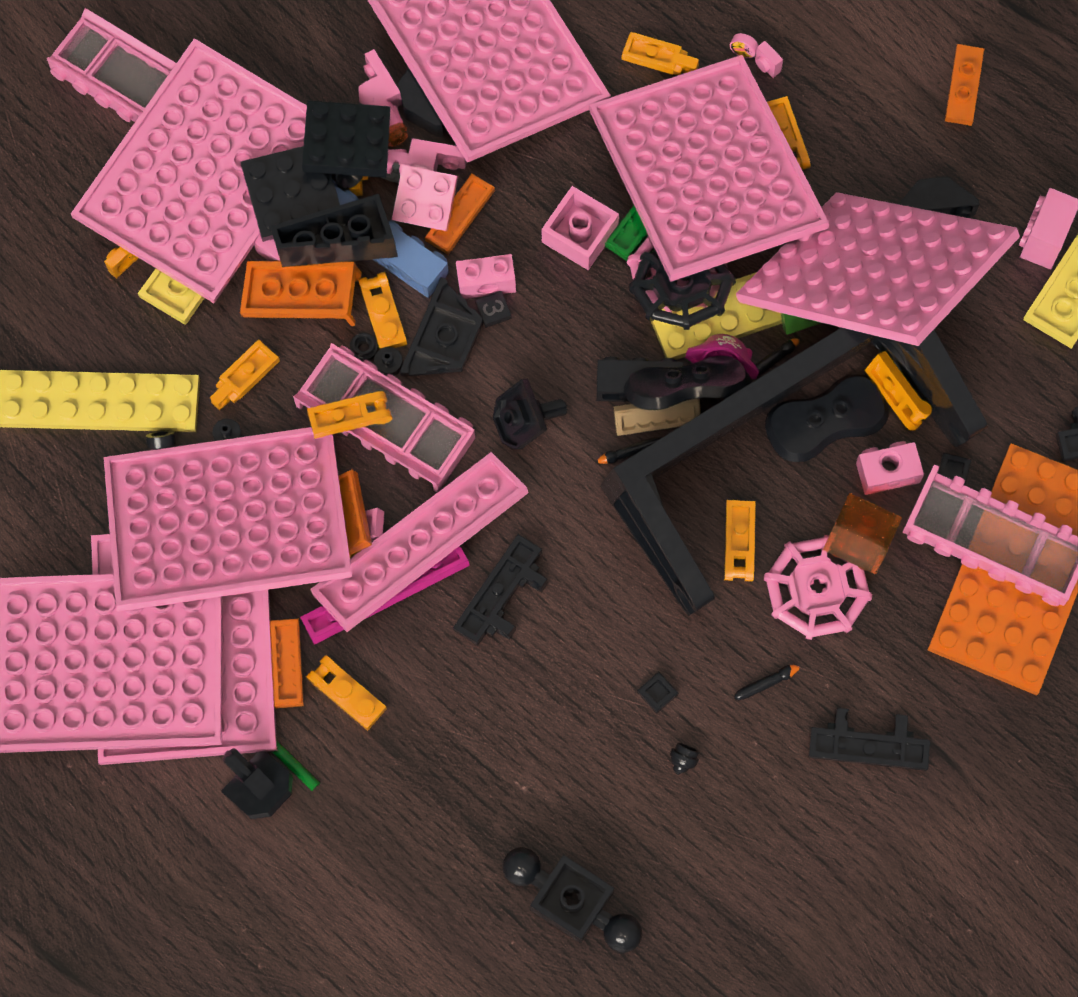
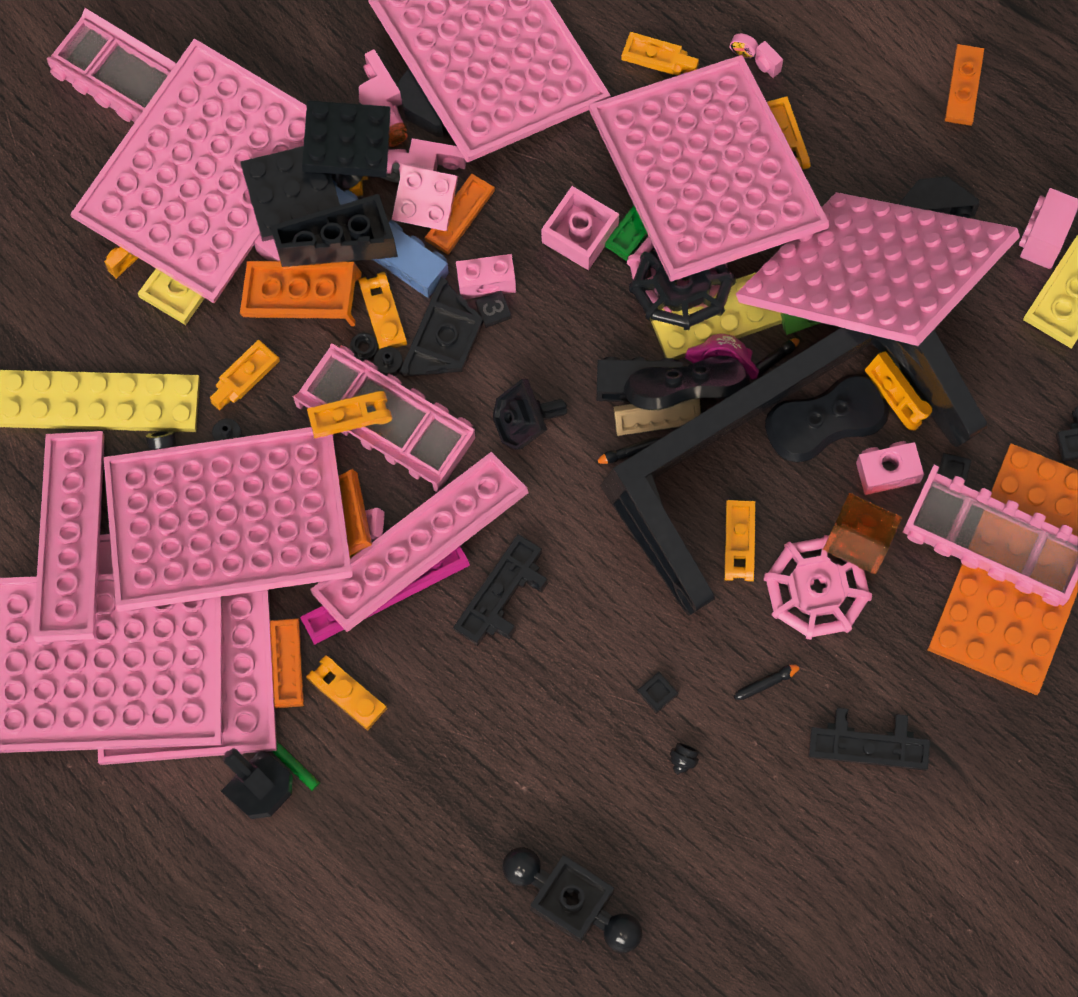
(69, 537): none -> bright pink plate

